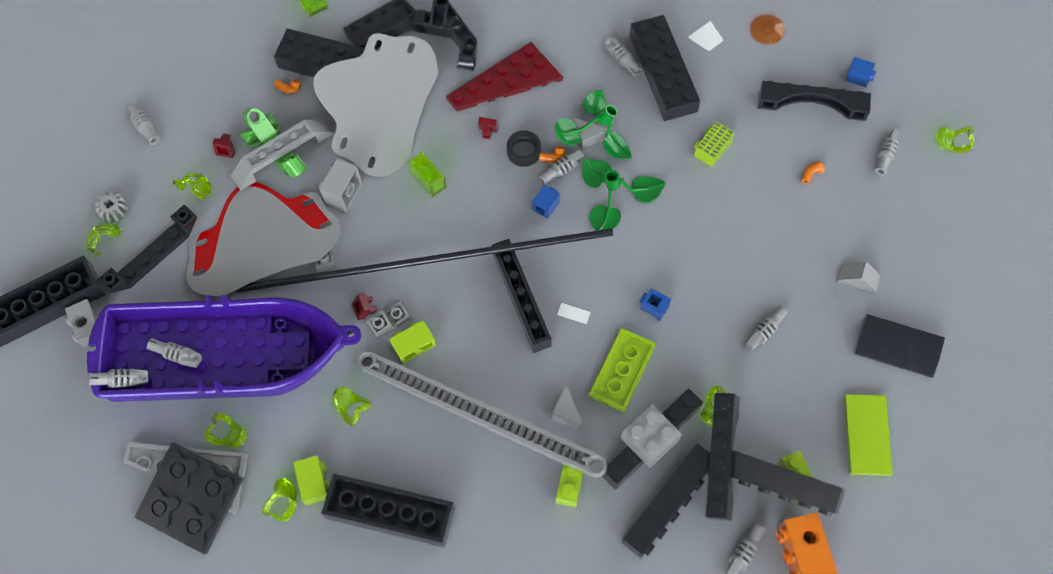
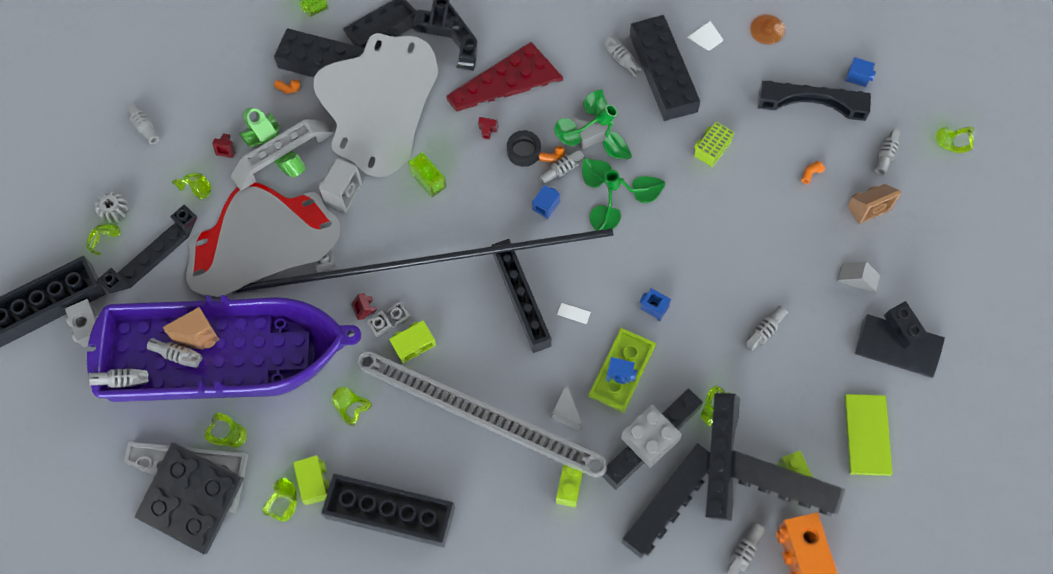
(192, 331): none -> medium nougat slope
(621, 371): none -> blue brick
(873, 202): none -> medium nougat slope
(905, 324): none -> black brick

